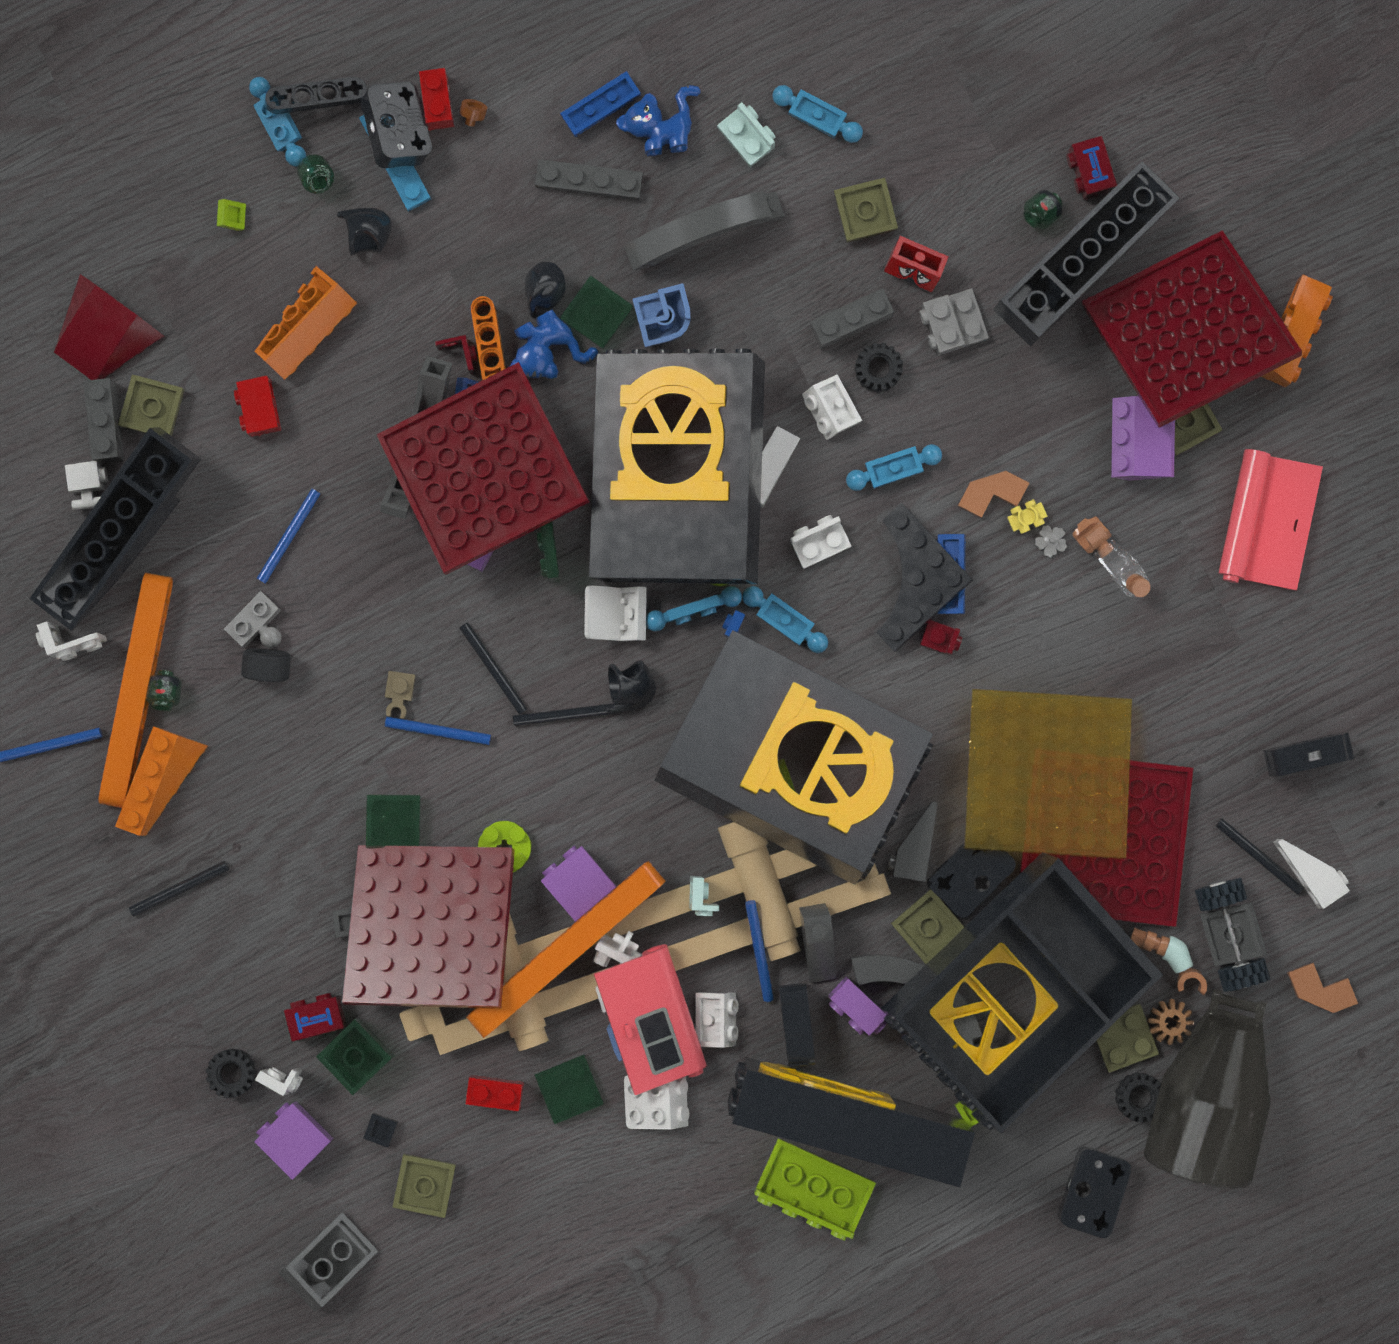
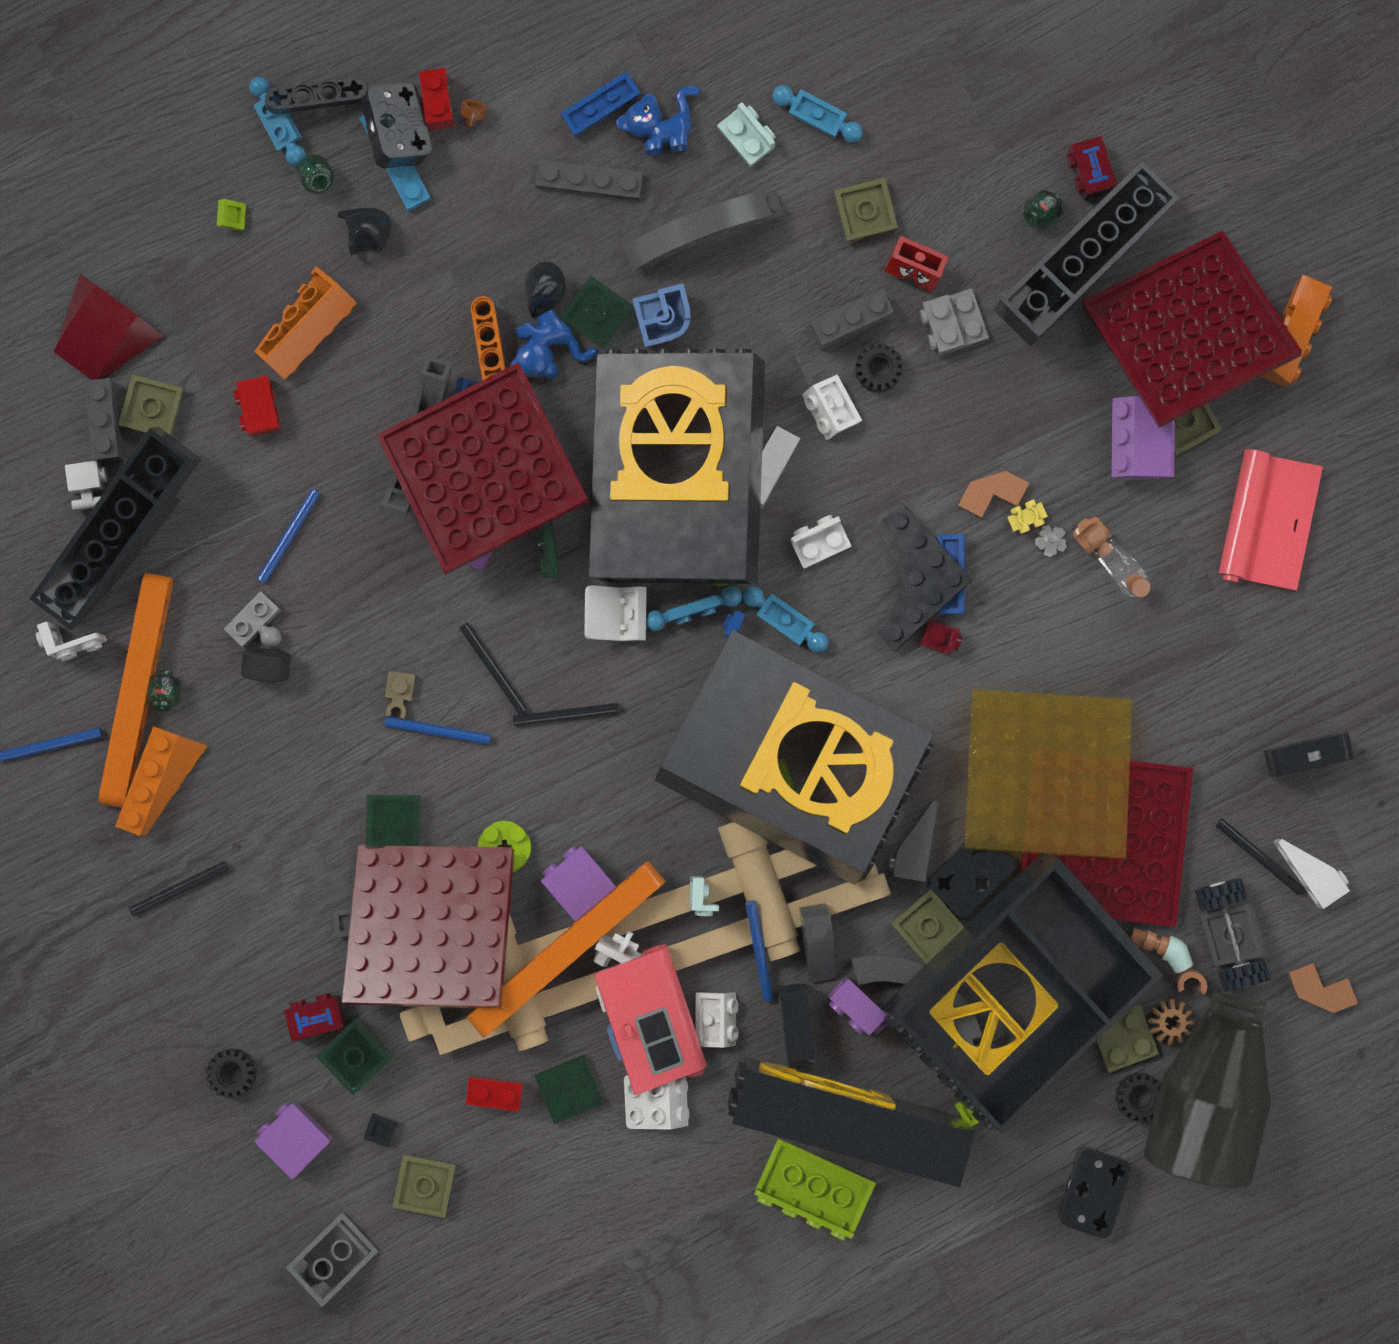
(276, 1080): white bracket -> none
(469, 350): dark red bracket -> none
(630, 687): black piece -> none
(894, 467): dark azure plate -> none

